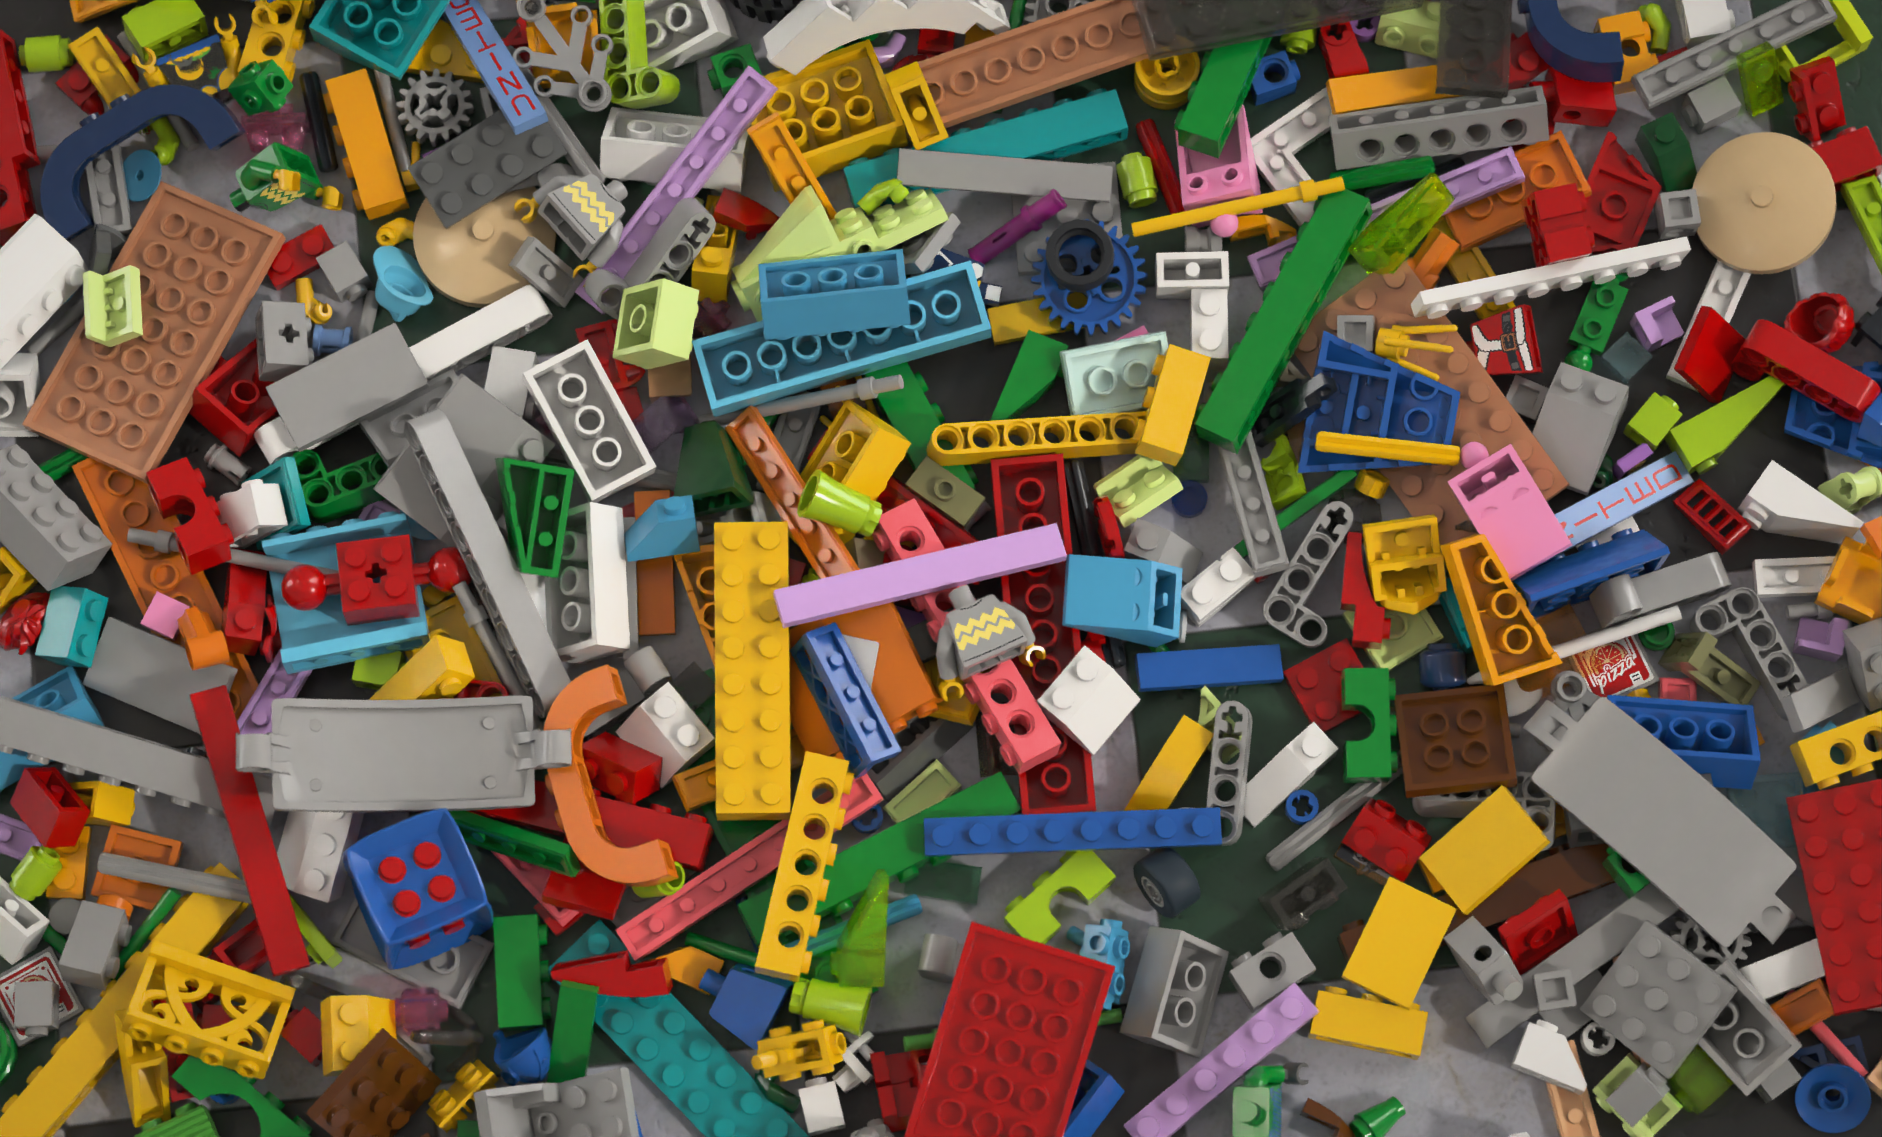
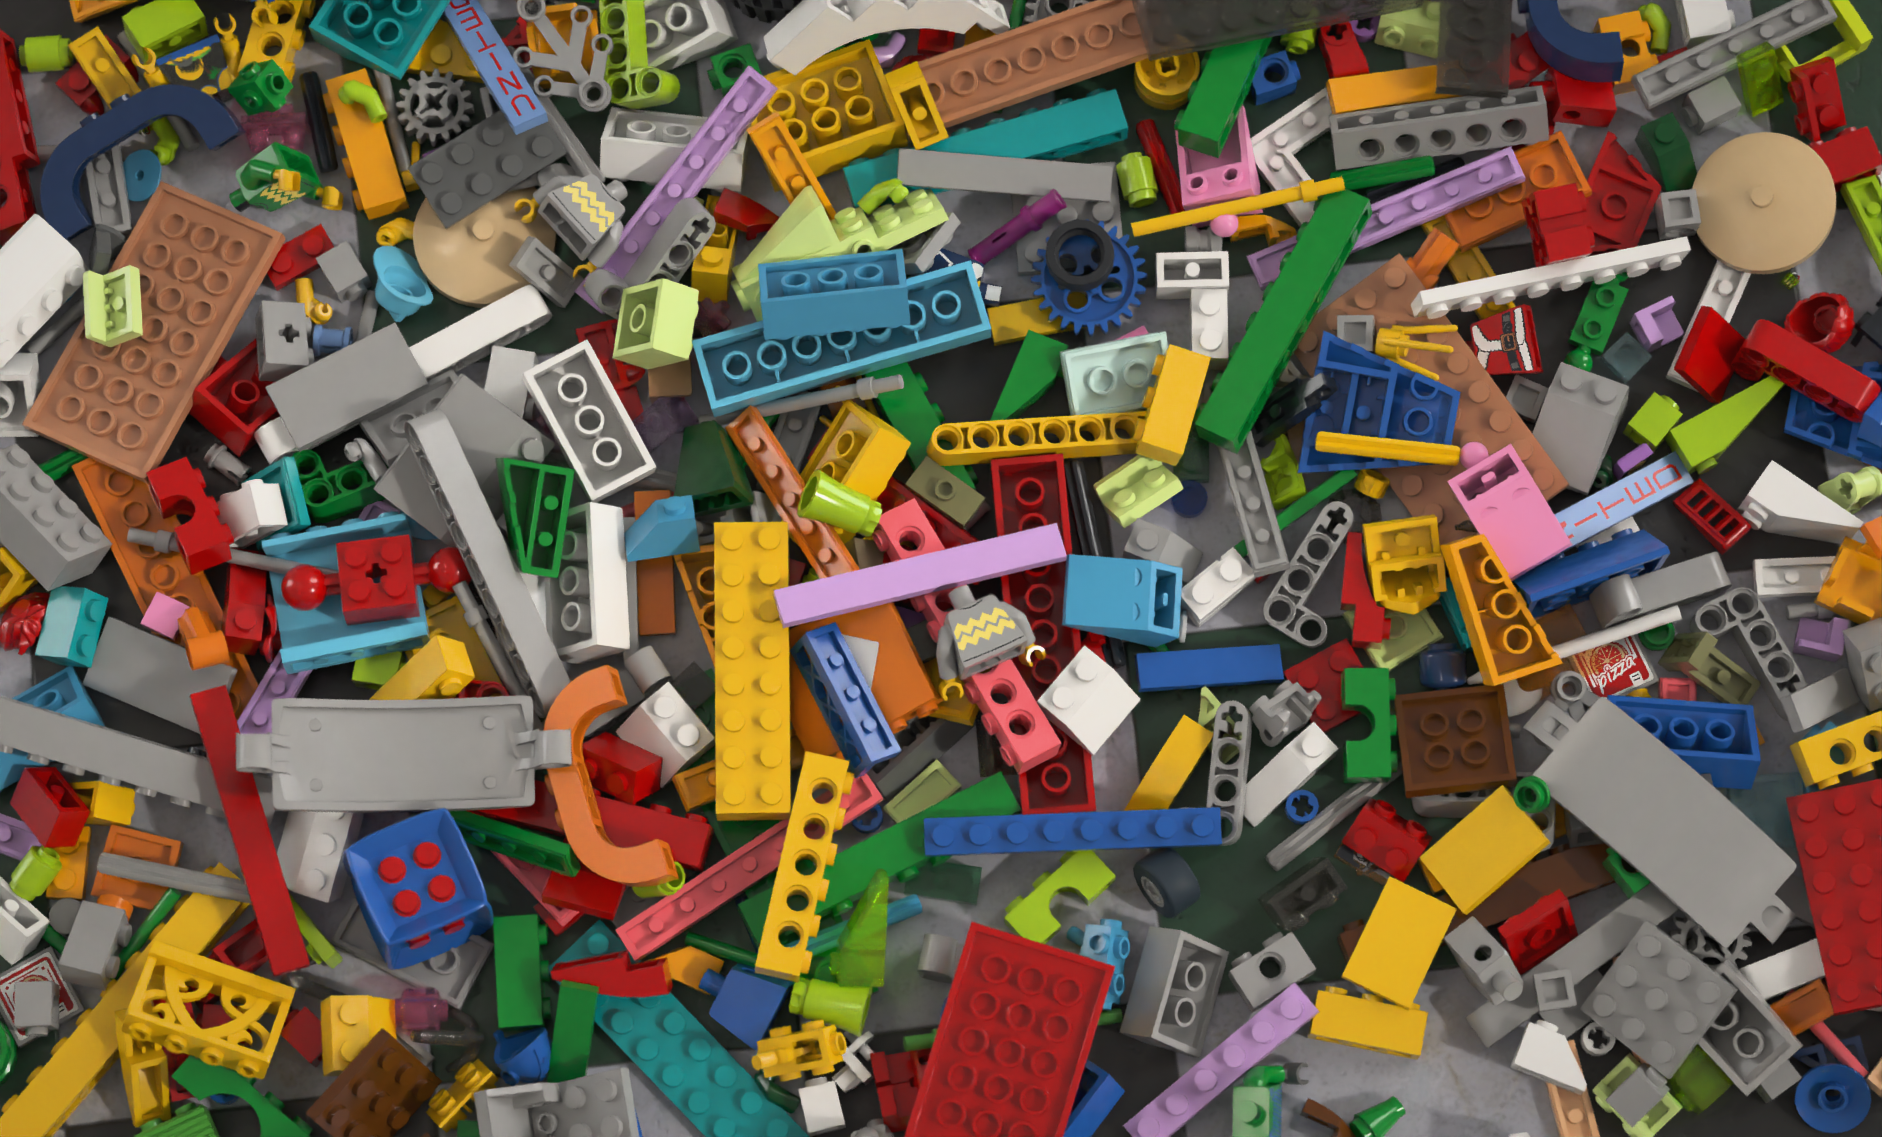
(358, 92): none -> lime arm
(372, 461): none -> light grey arm
(1108, 528): red tile -> none
(1284, 712): none -> light grey piece
(1401, 227): clear neon green slope -> none
(1525, 800): none -> green plate
(1790, 280): none -> clear neon green piece

